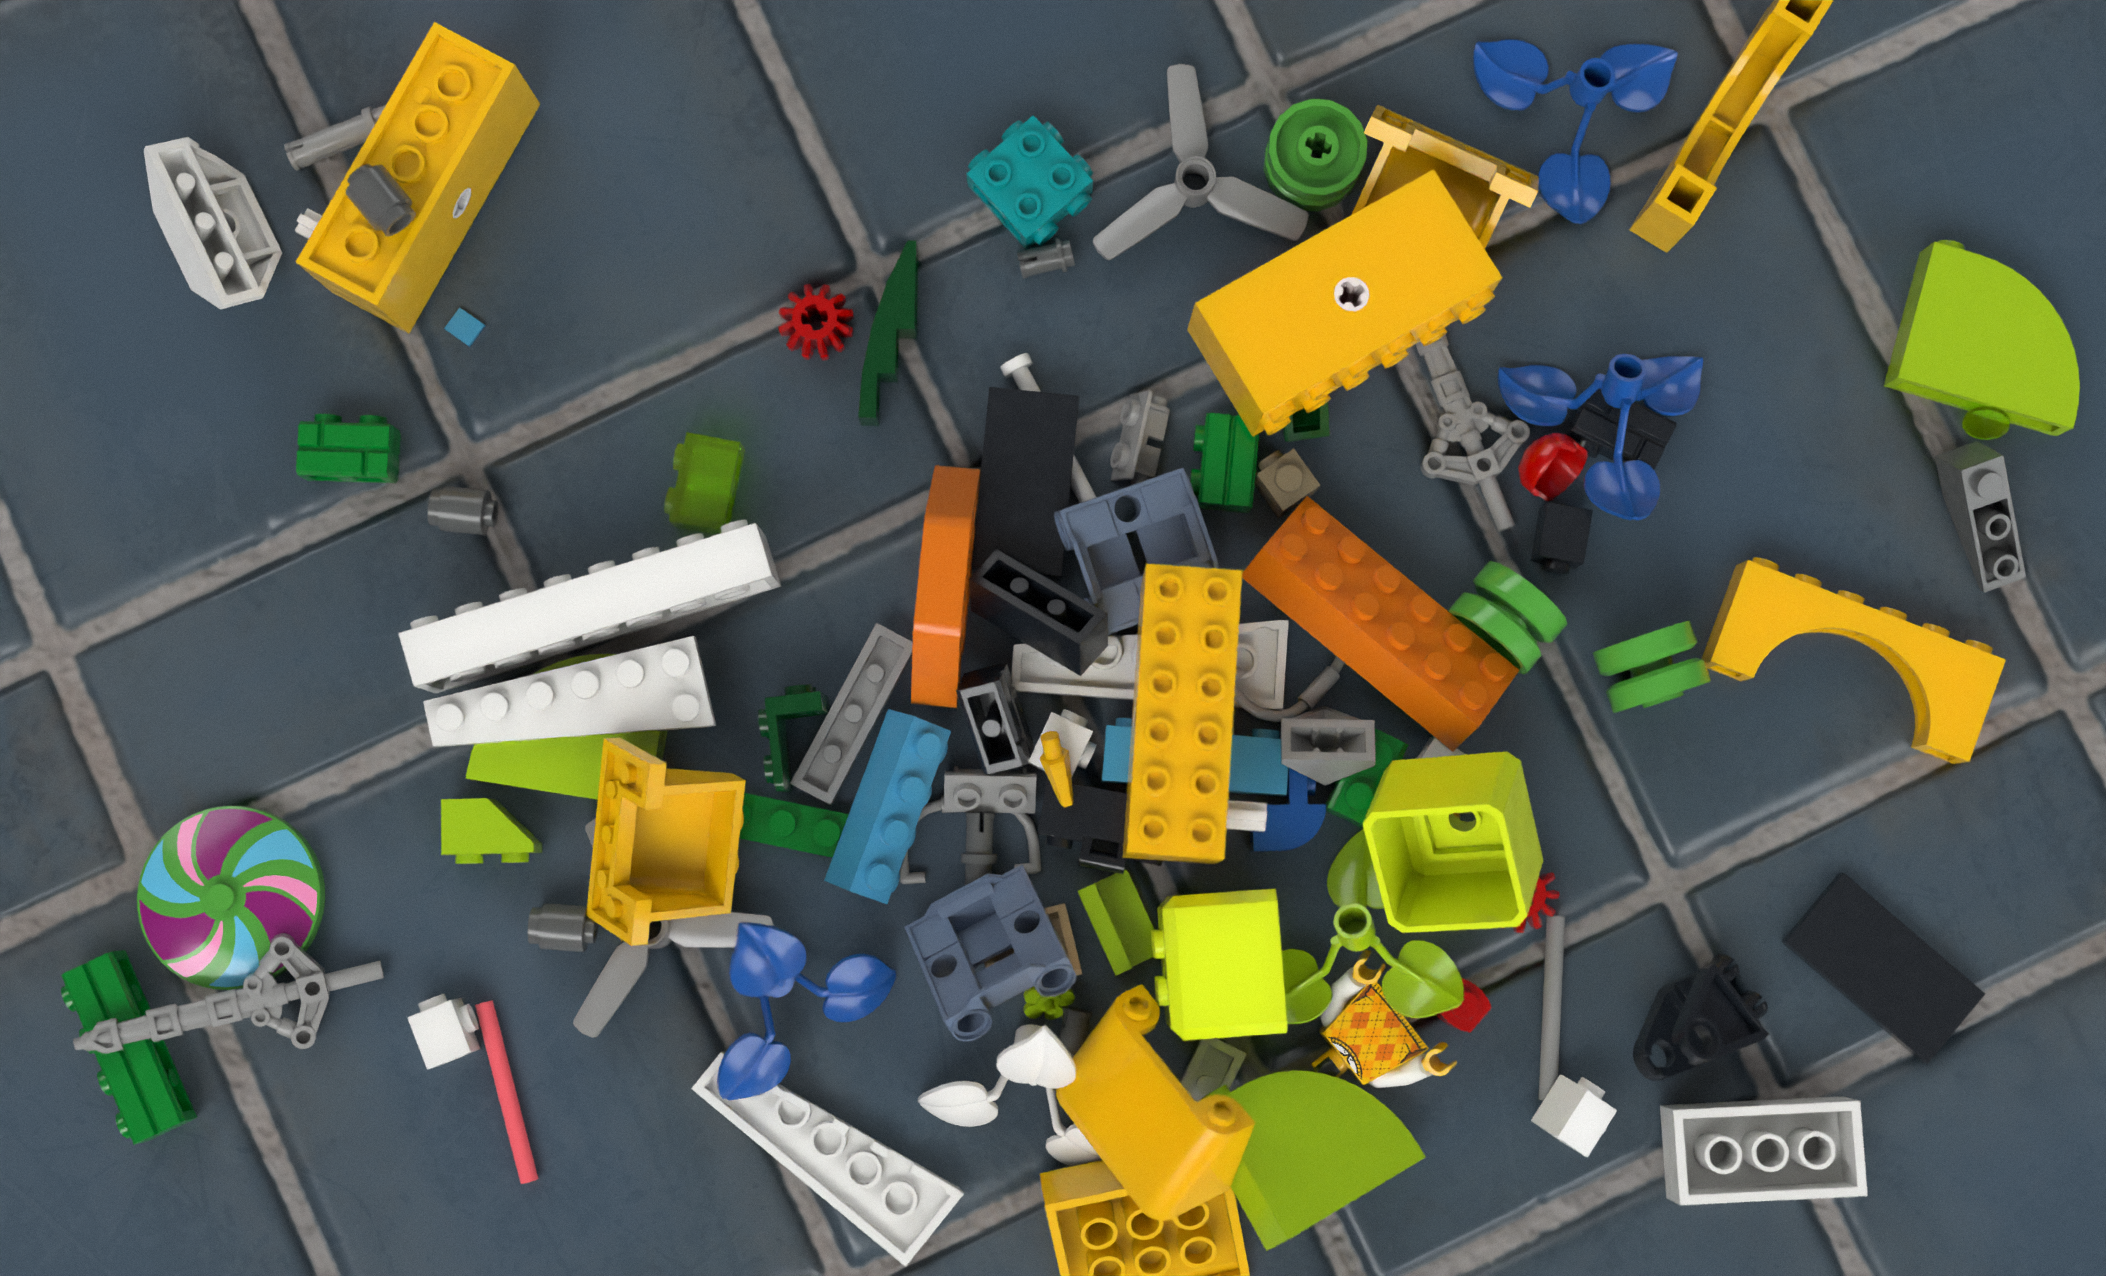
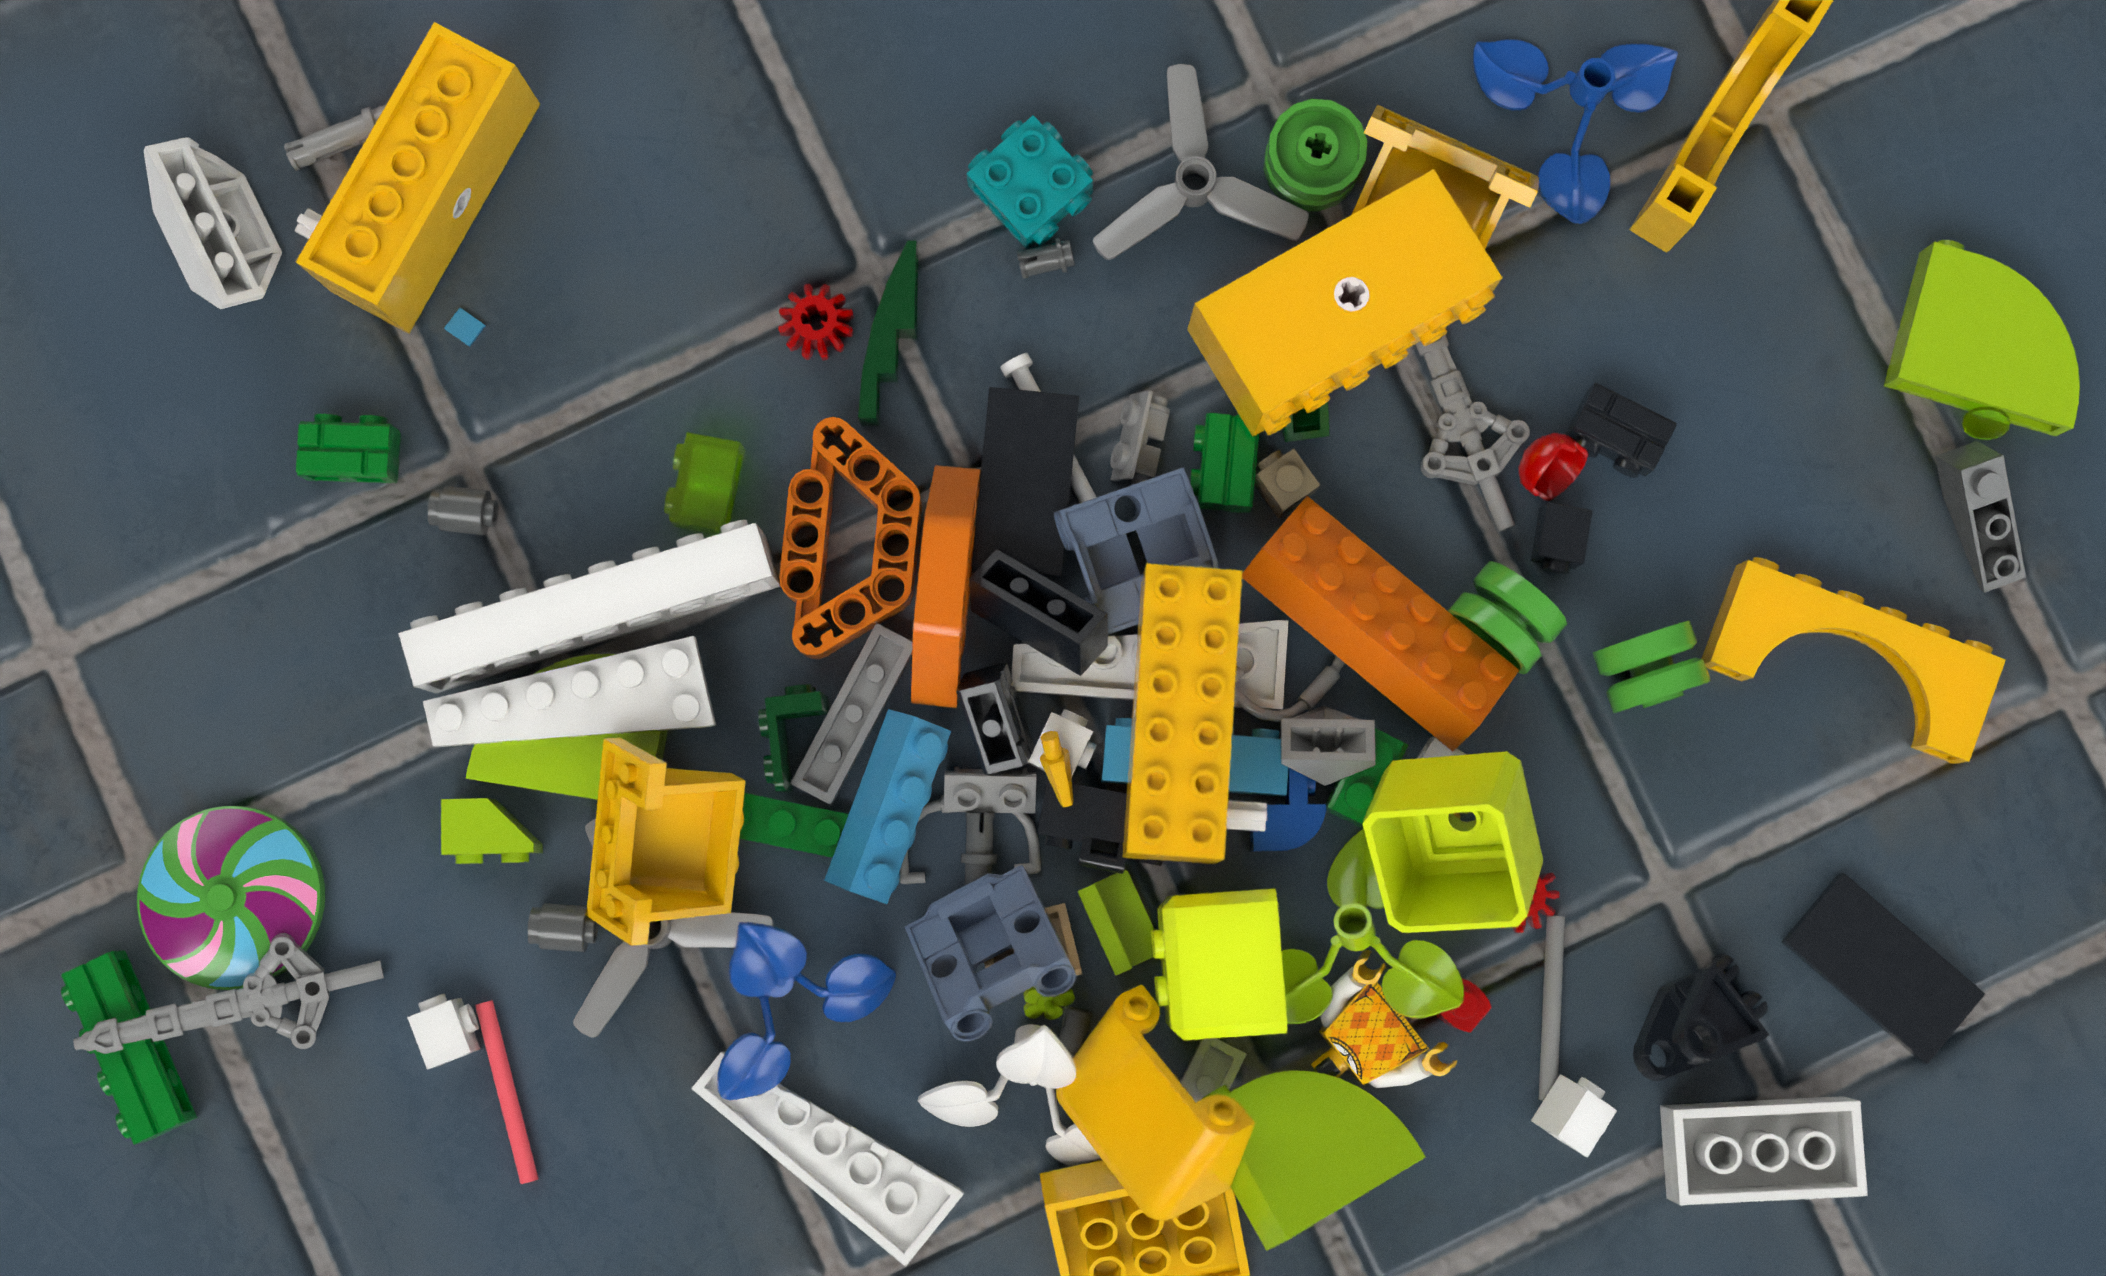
(380, 199): dark grey brick -> none
(818, 515): none -> orange piece
(1664, 384): blue plant -> none

